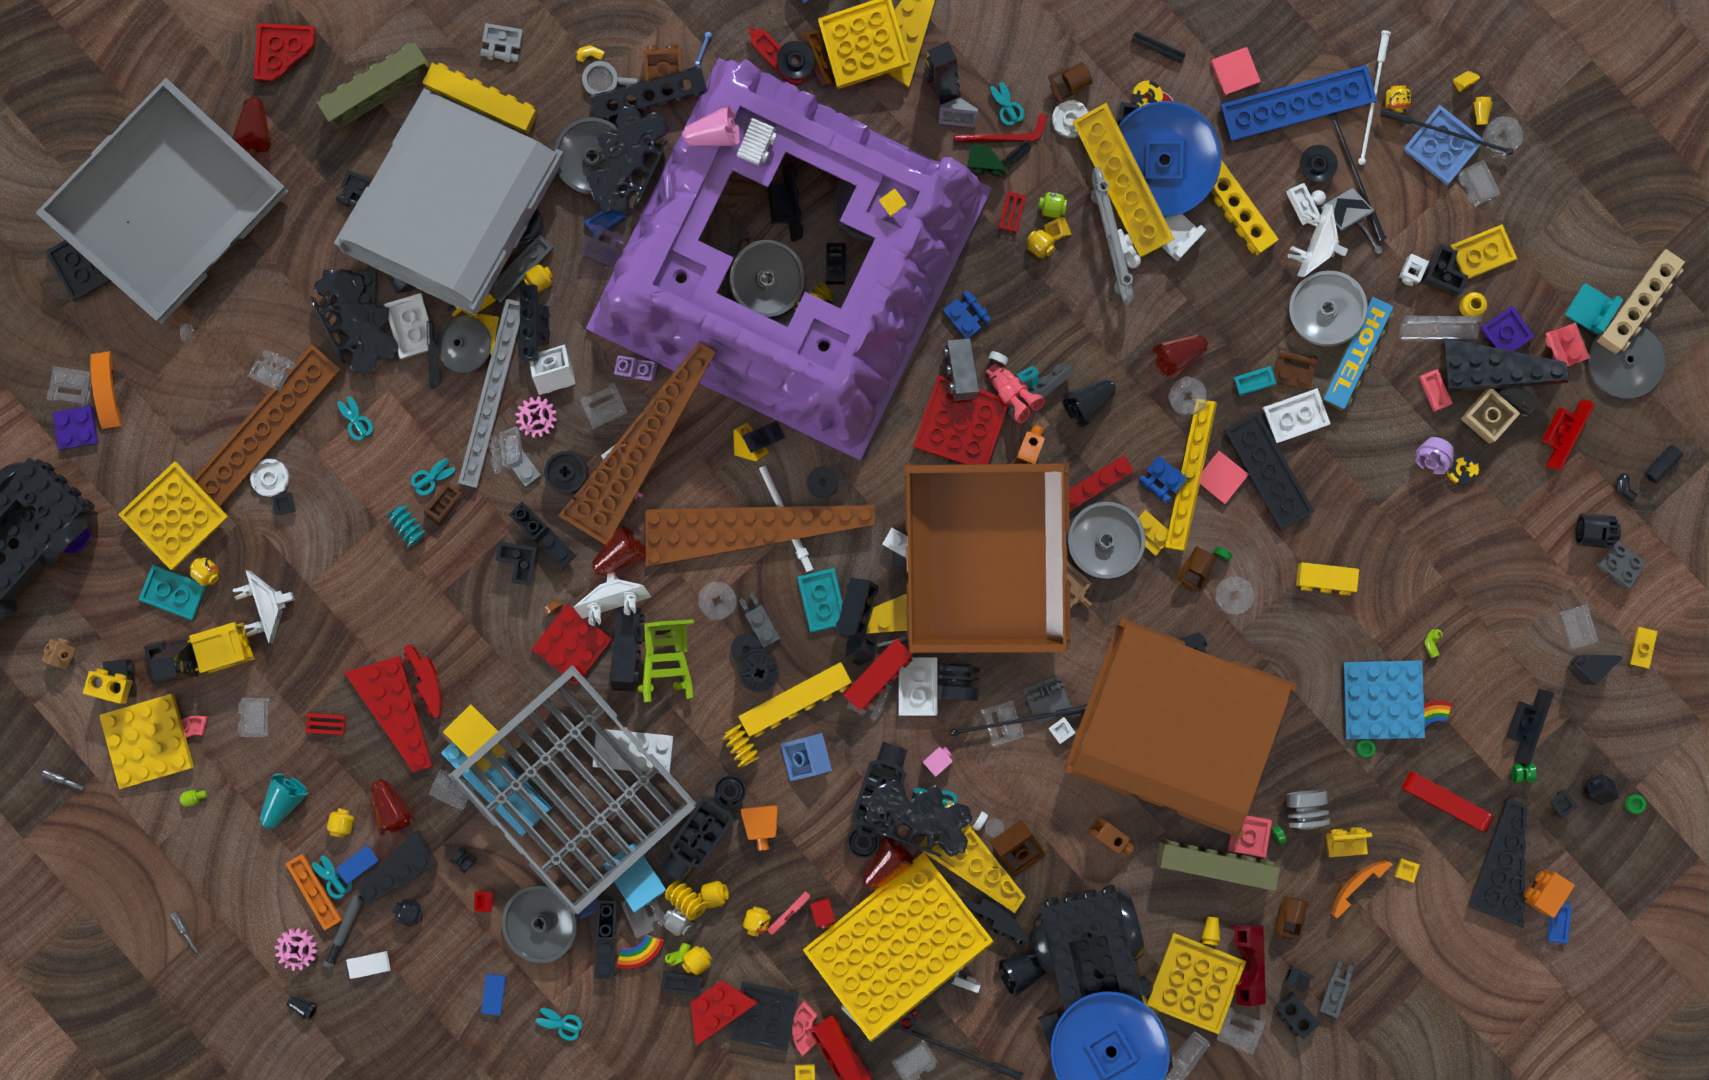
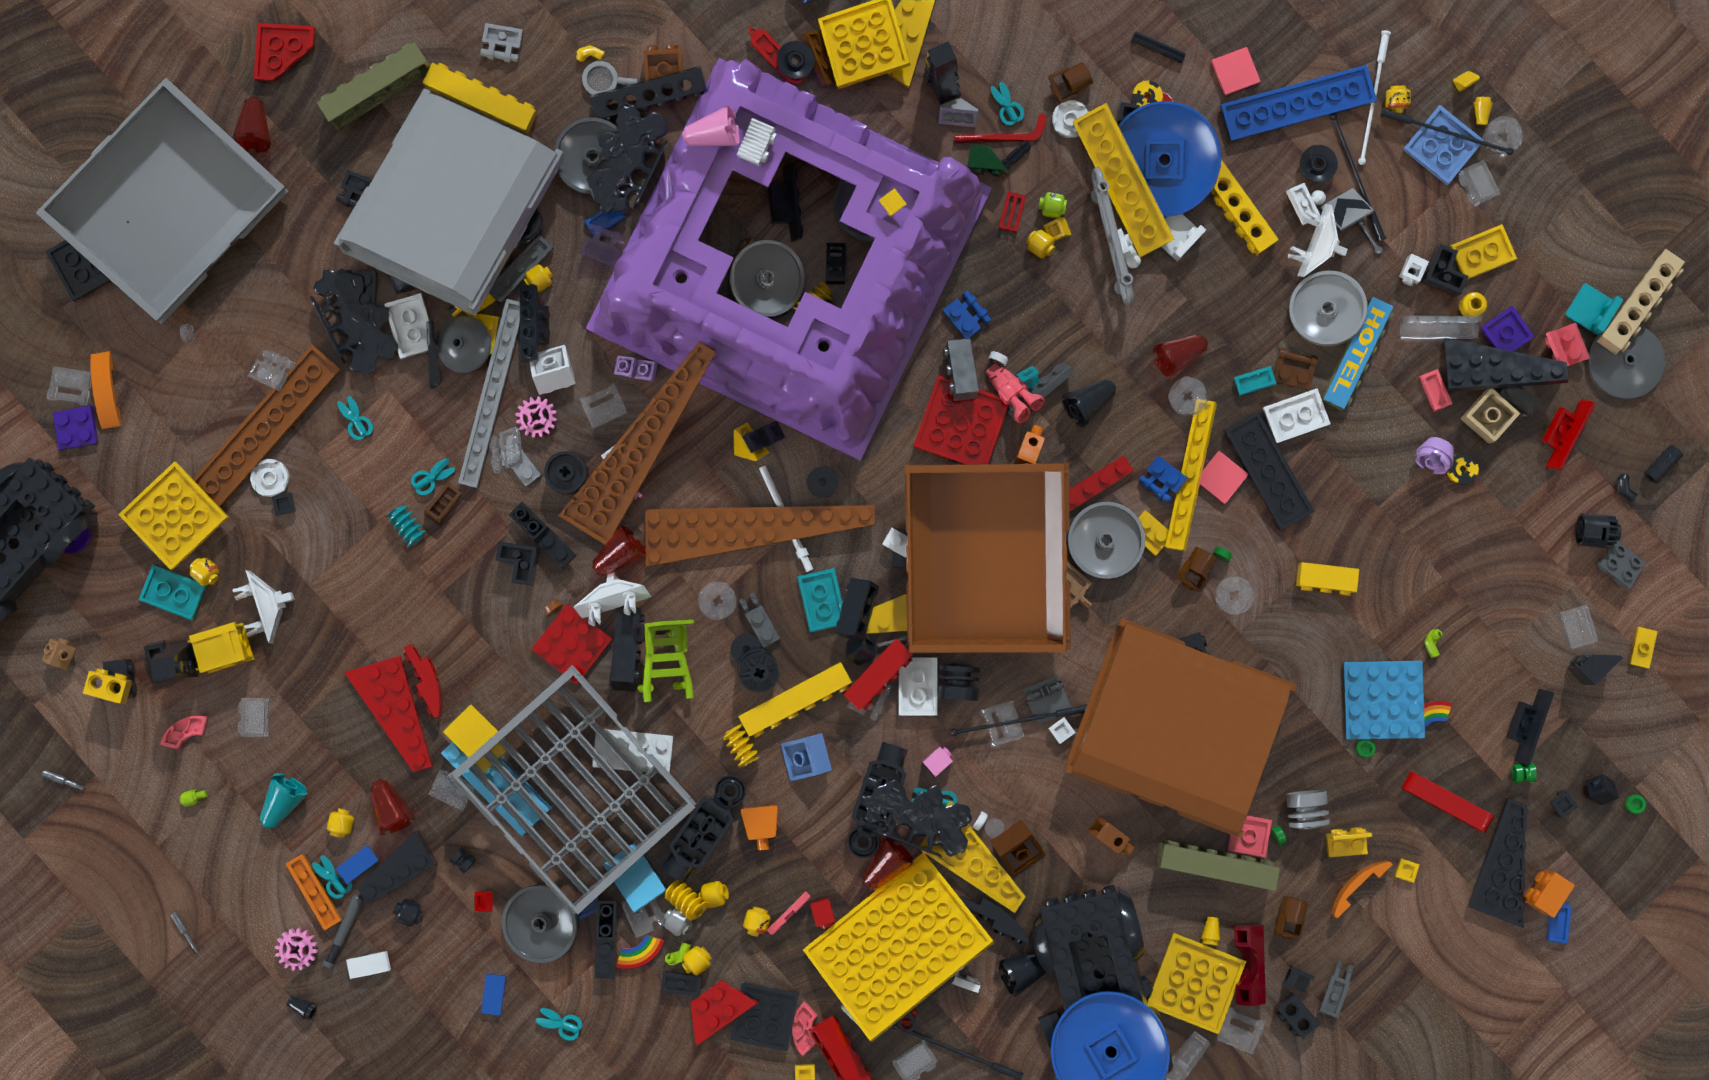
(146, 741): yellow plate -> none
(309, 722): red tile -> none
(708, 35): medium blue hinge -> none

